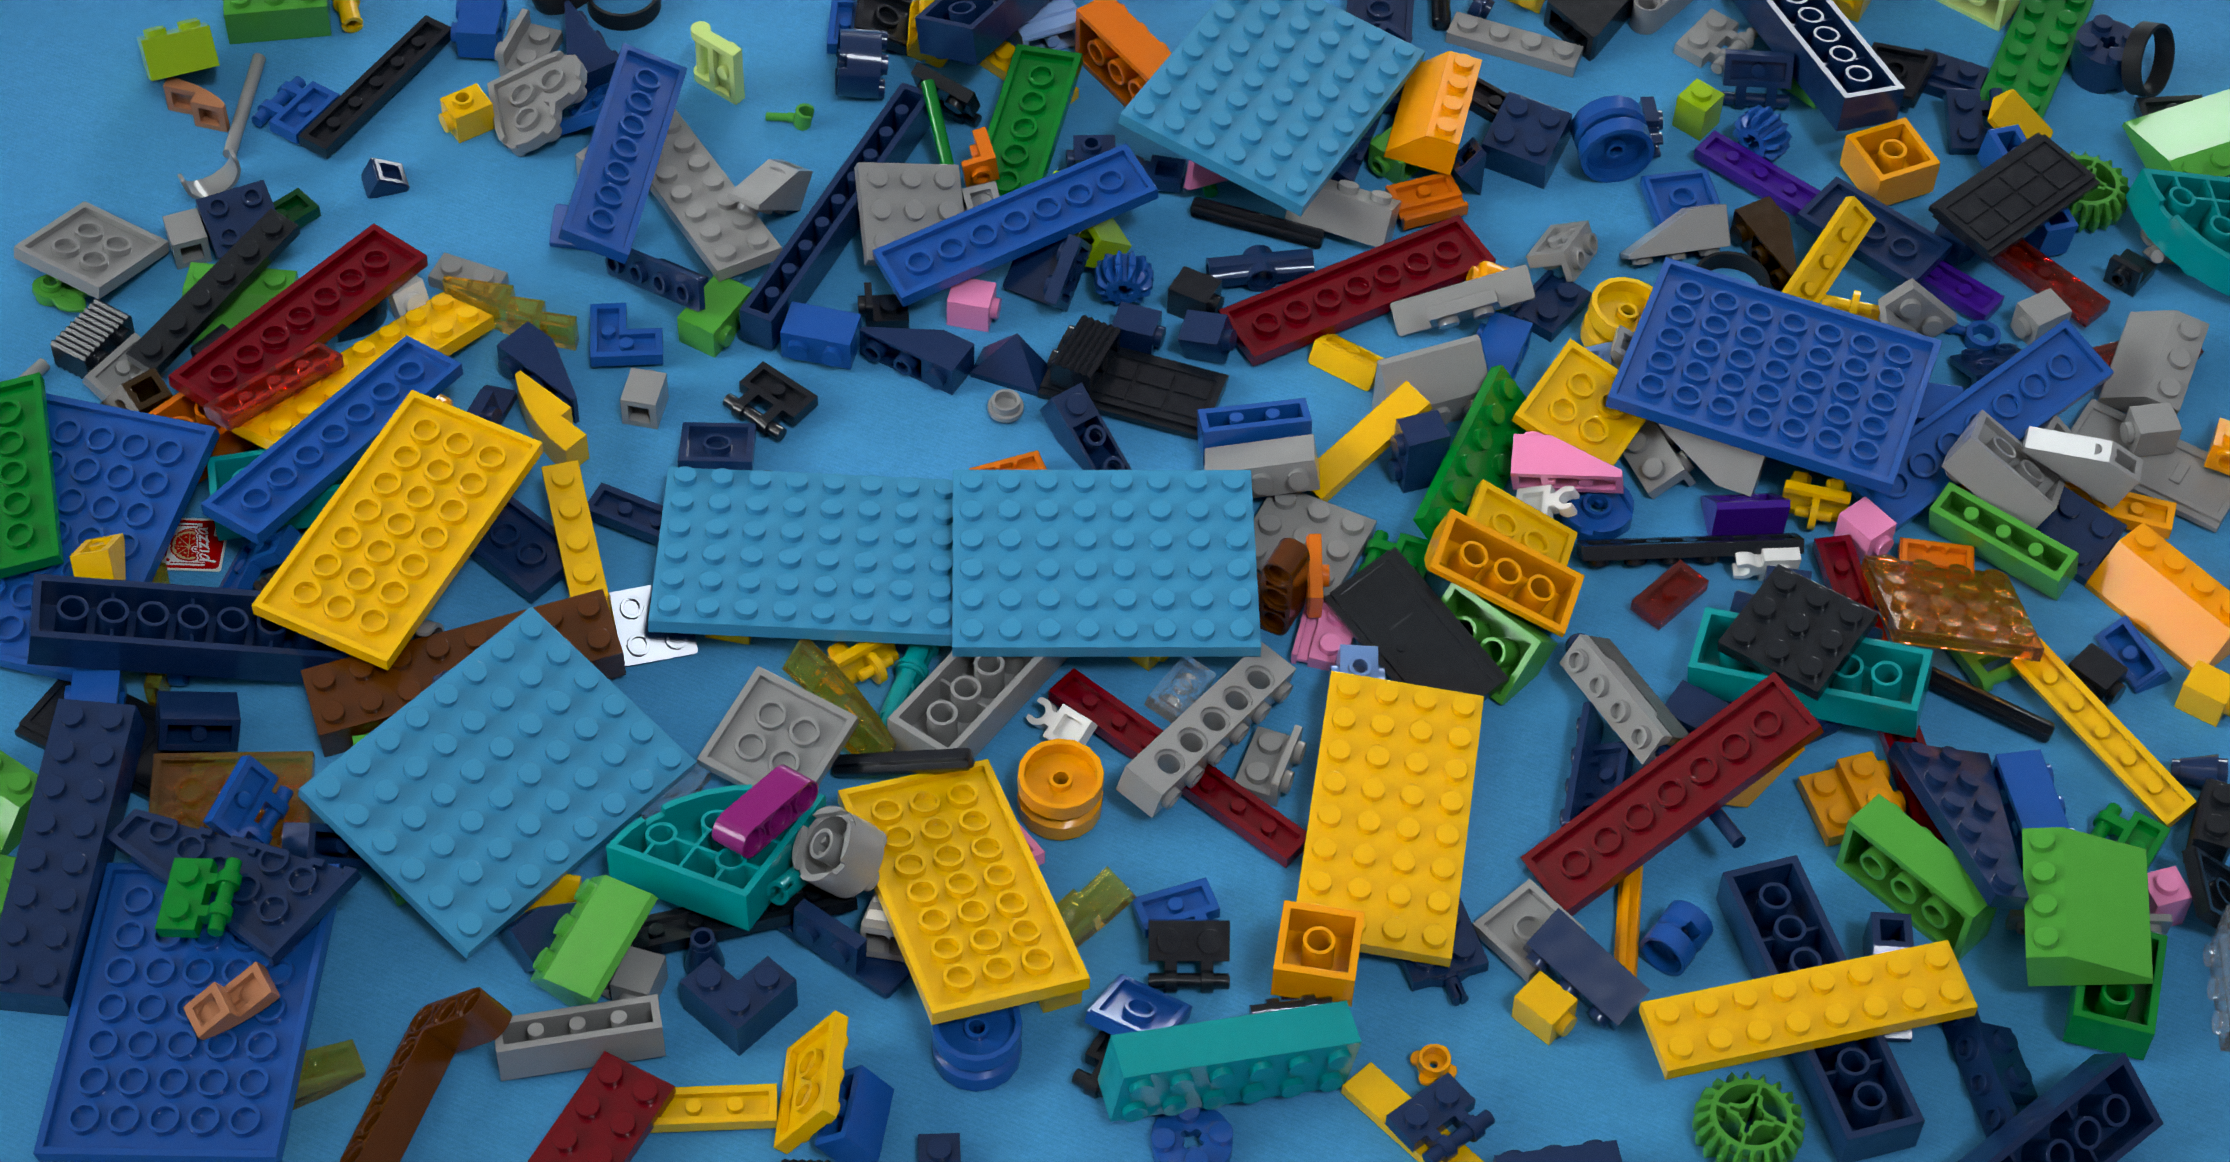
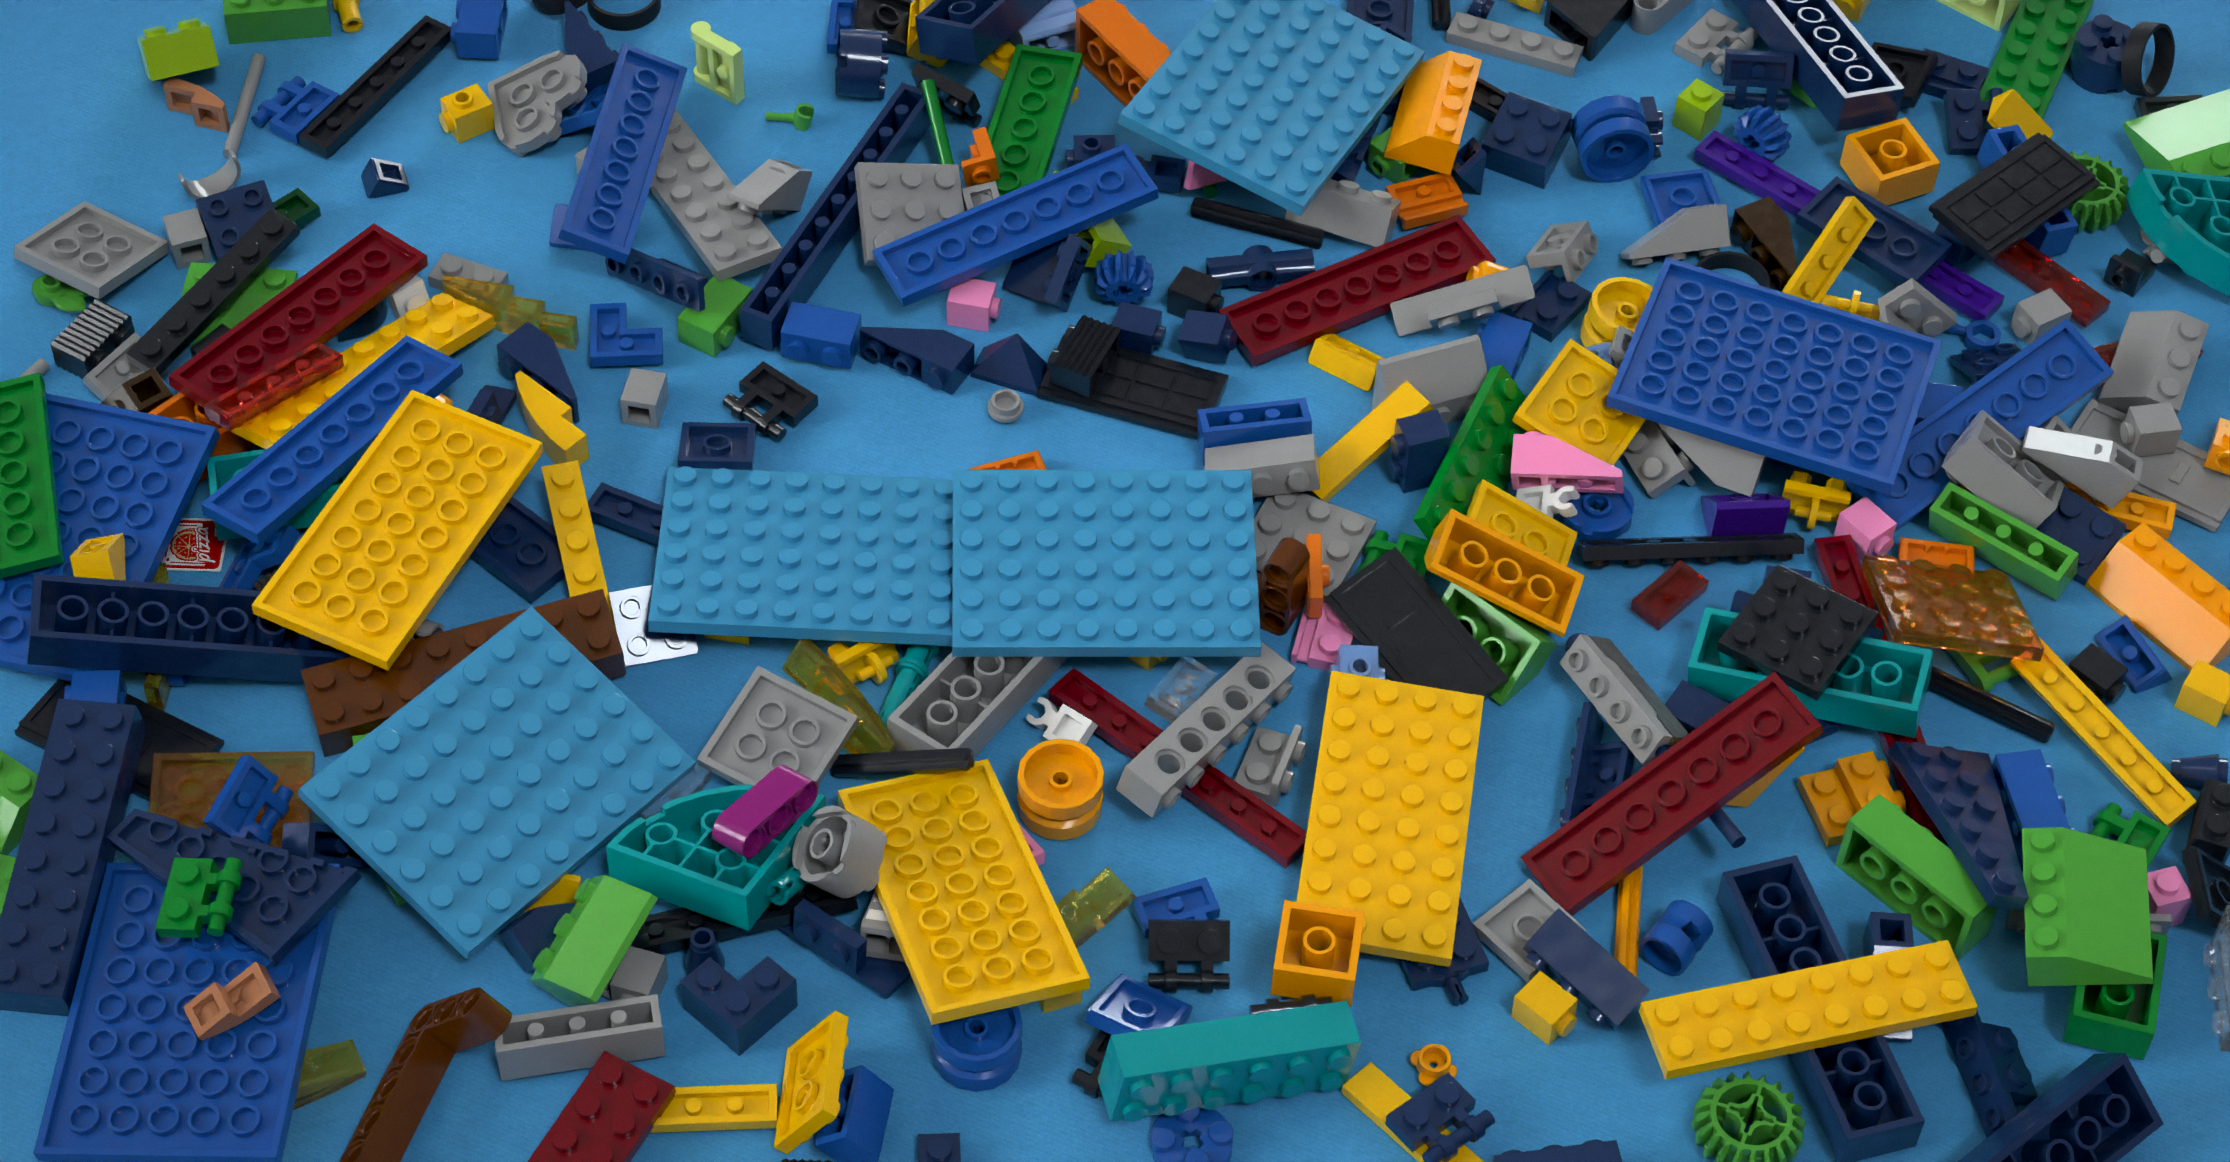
(197, 721): dark blue brick -> none
(525, 43): light grey bracket -> none
(882, 309): black bracket -> none
(1083, 431): dark blue slope -> none
(1752, 564): white plate -> none

